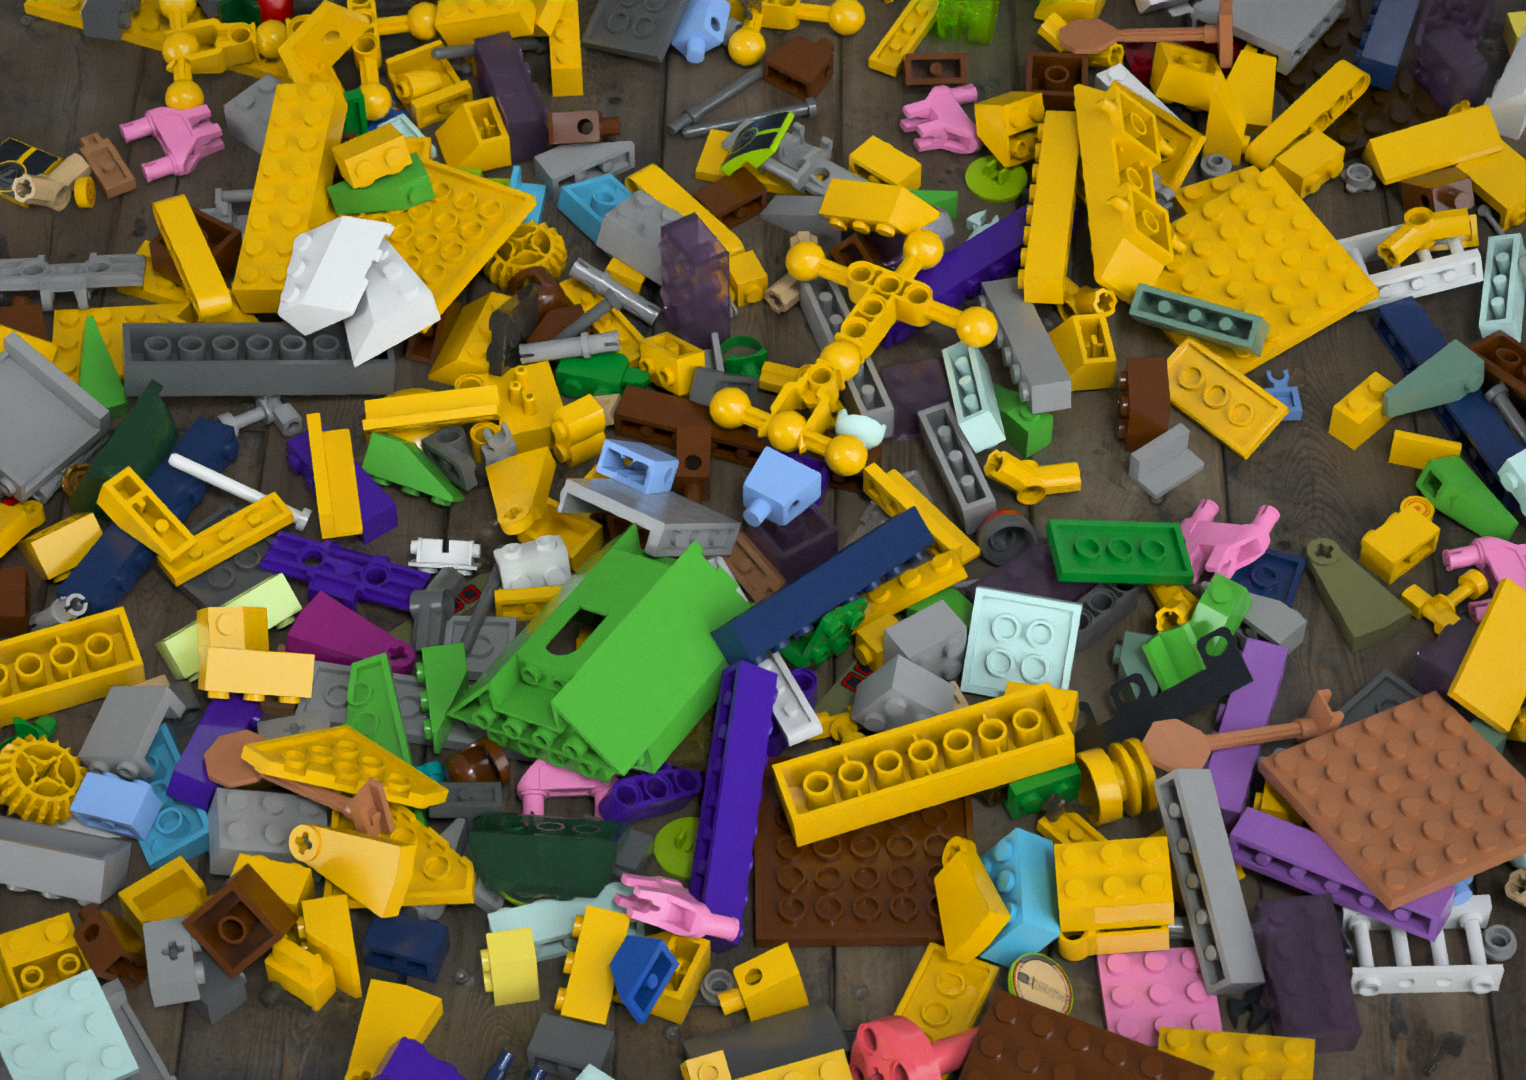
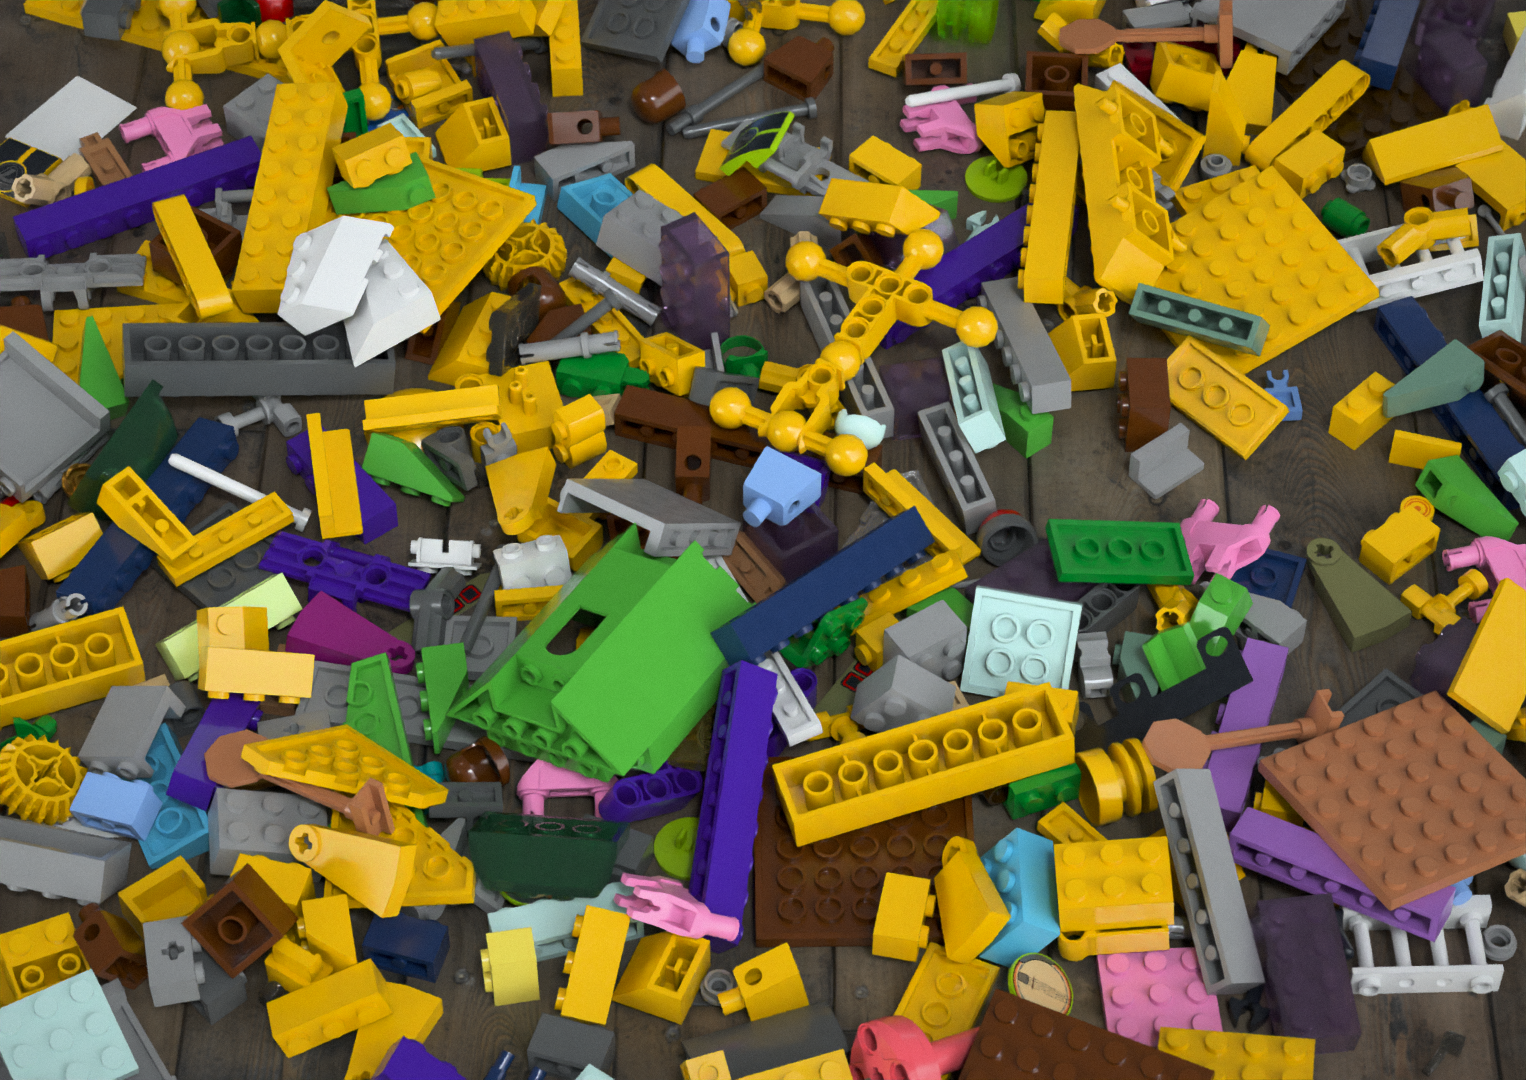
(70, 115): none -> white sticker
(129, 201): none -> dark purple brick
(329, 1008): none -> yellow brick
(641, 973): blue slope -> none
(649, 471): light blue torso -> none
(658, 98): none -> reddish brown helmet
(902, 917): none -> yellow brick
(1008, 83): none -> white bar
(1029, 479): yellow piece -> none
(1058, 806): clear smoke hand -> none
(1094, 664): none -> light grey leg
(1156, 16): none -> light grey panel
(1344, 218): none -> green brick

